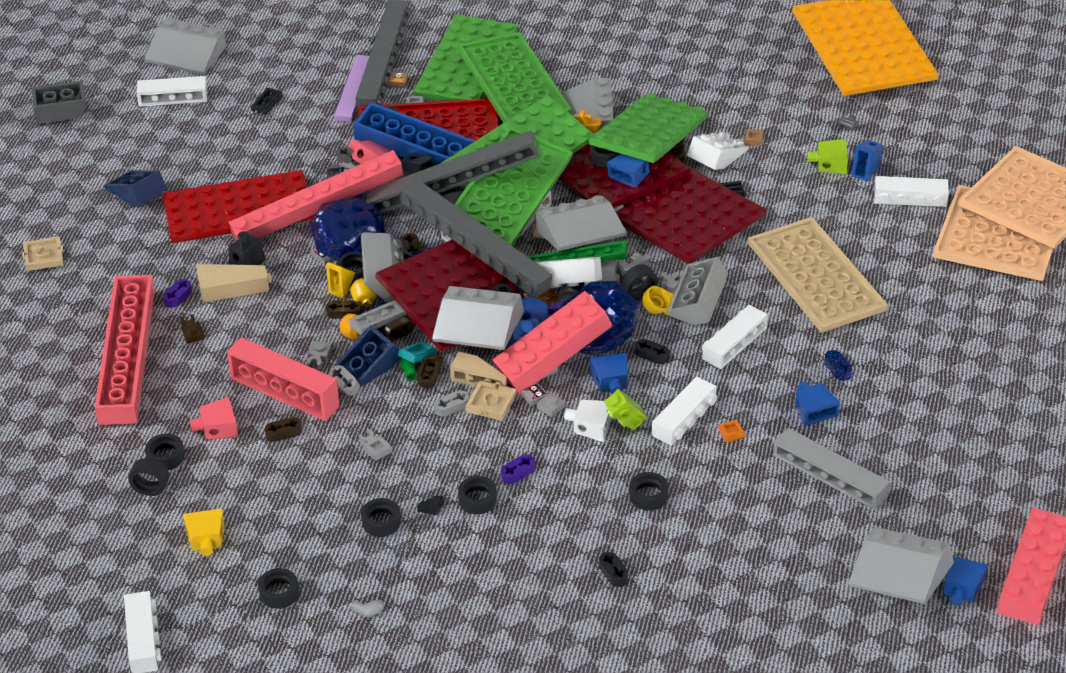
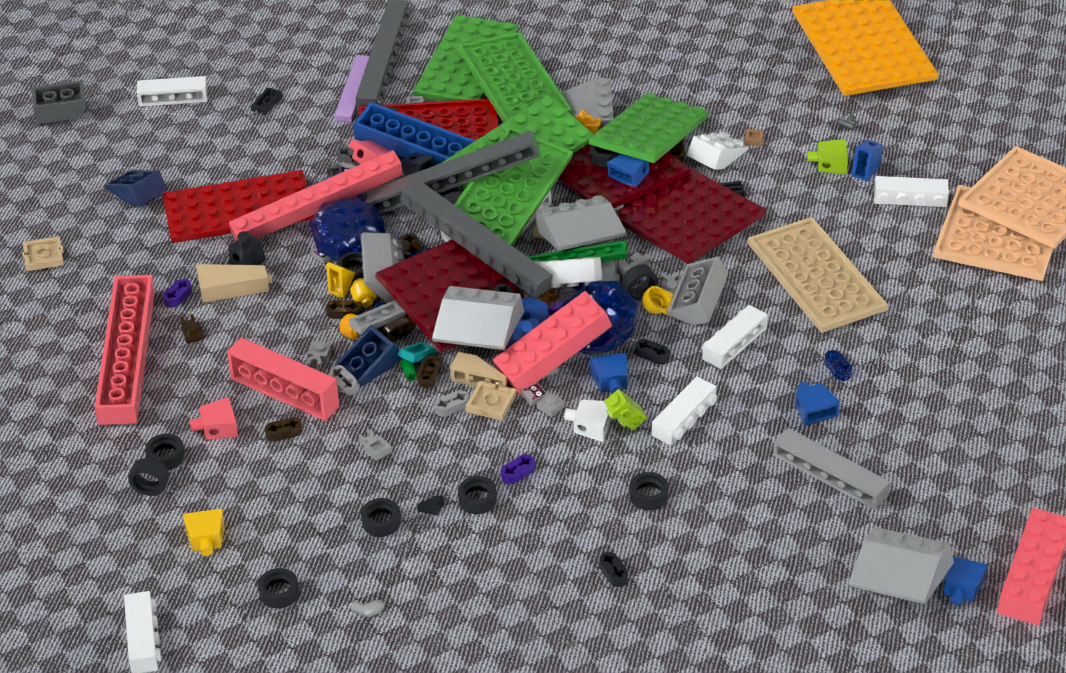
(186, 46): light grey slope -> none
(398, 79): medium nougat tile -> none
(731, 431): orange tile -> none

